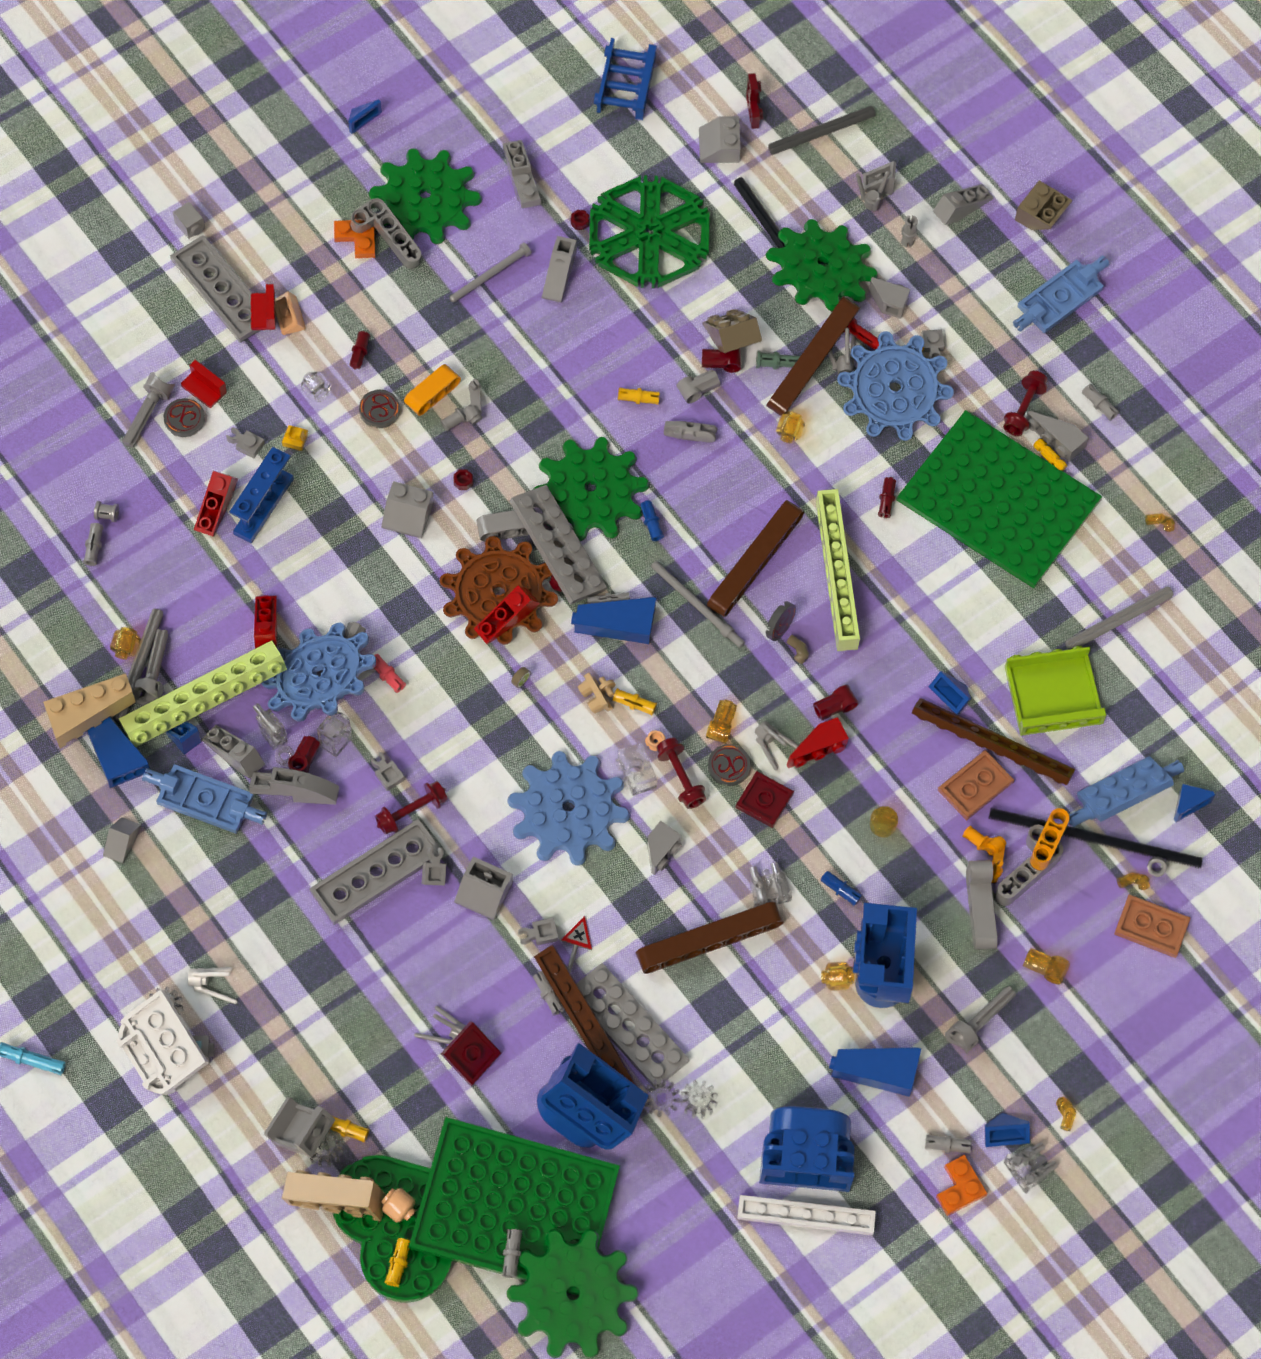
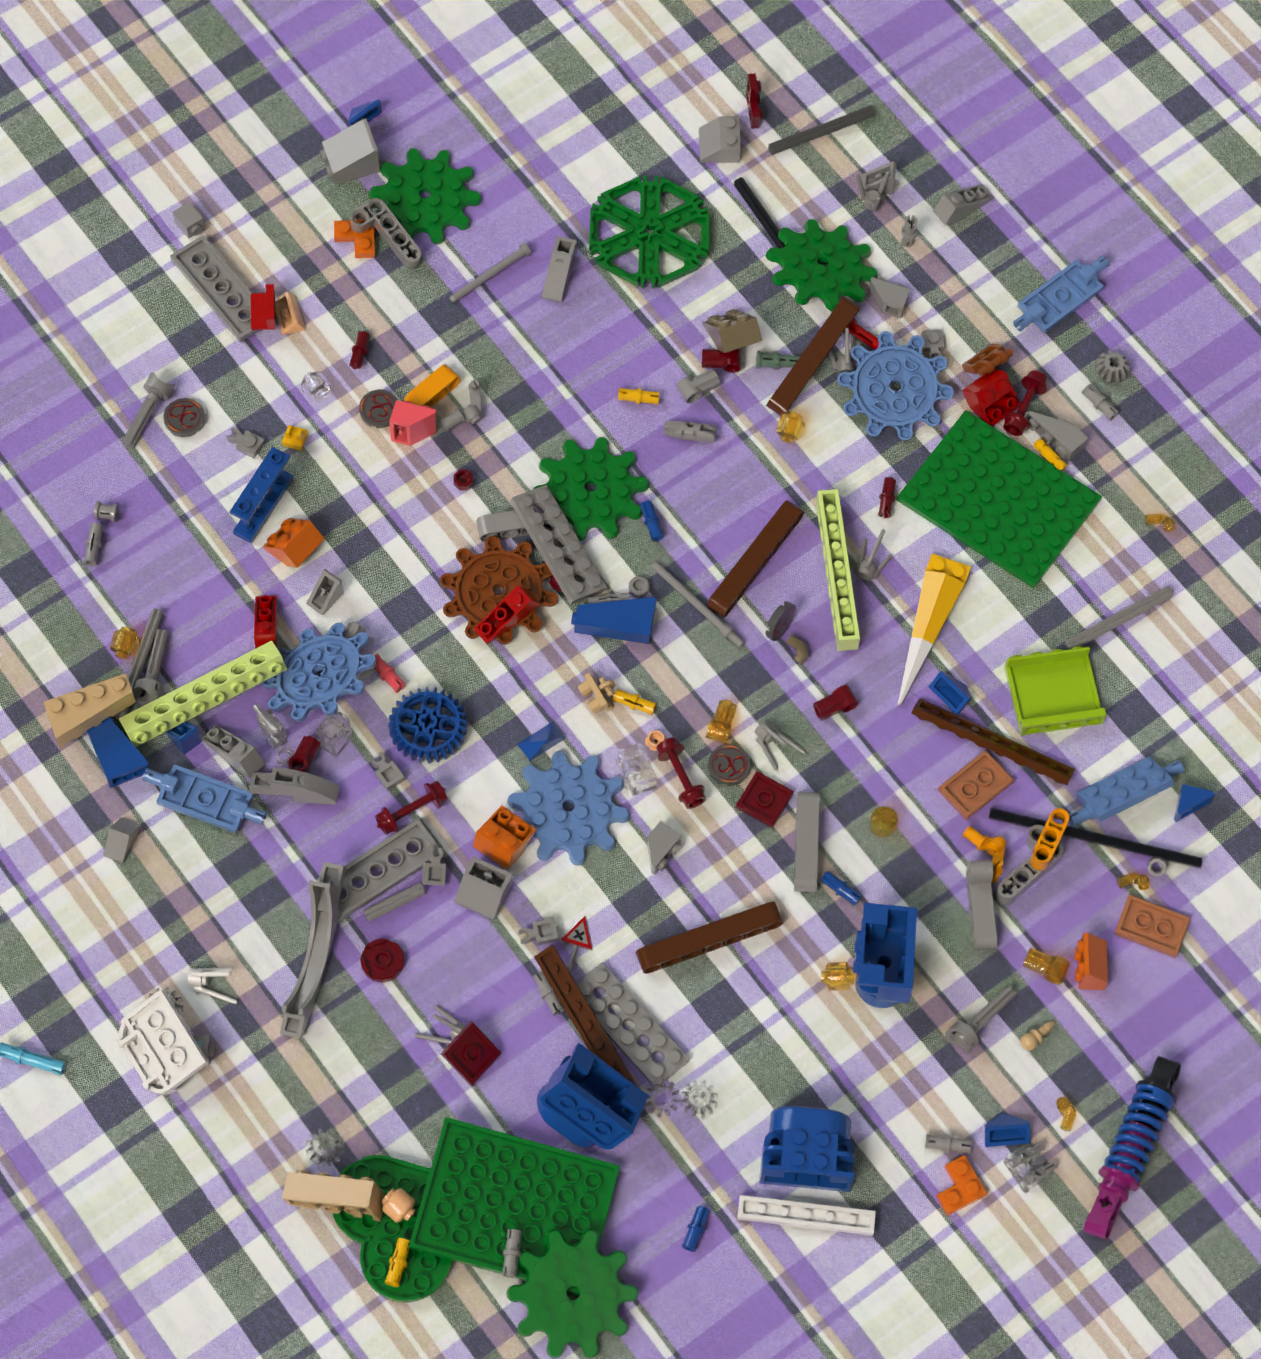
(204, 385): red panel -> none
(215, 502): red slope -> none
(293, 541): none -> orange slope
(299, 1127): light grey panel -> none
(324, 918): none -> light grey slope
(326, 592): none -> light grey slope
(350, 1129): yellow pin -> none
(351, 153): none -> light grey slope
(382, 960): none -> dark red tile
(394, 901): none -> light grey axle
(407, 509): light grey slope -> none
(411, 422): none -> coral slope
(431, 733): none -> blue gear
(503, 837): none -> orange slope
(520, 174): light grey slope -> none
(520, 677): dark tan tile -> none
(541, 741): none -> blue slope
(580, 219): dark red tile -> none
(639, 587): none -> light grey tile
(641, 89): blue fence -> none
(695, 1229): none -> blue axle
(770, 886): clear piece -> none
(806, 842): none -> light grey beam
(823, 740): red slope -> none
(866, 569): none -> light grey plant
(878, 1067): blue slope -> none
(939, 592): none -> yellow plate
(987, 360): none -> dark orange plate
(991, 397): none -> red slope
(1030, 1040): none -> tan bar
(1042, 207): dark tan slope -> none
(1092, 963): none -> orange slope
(1112, 367): none -> light grey gear
(1132, 1145): none -> piece

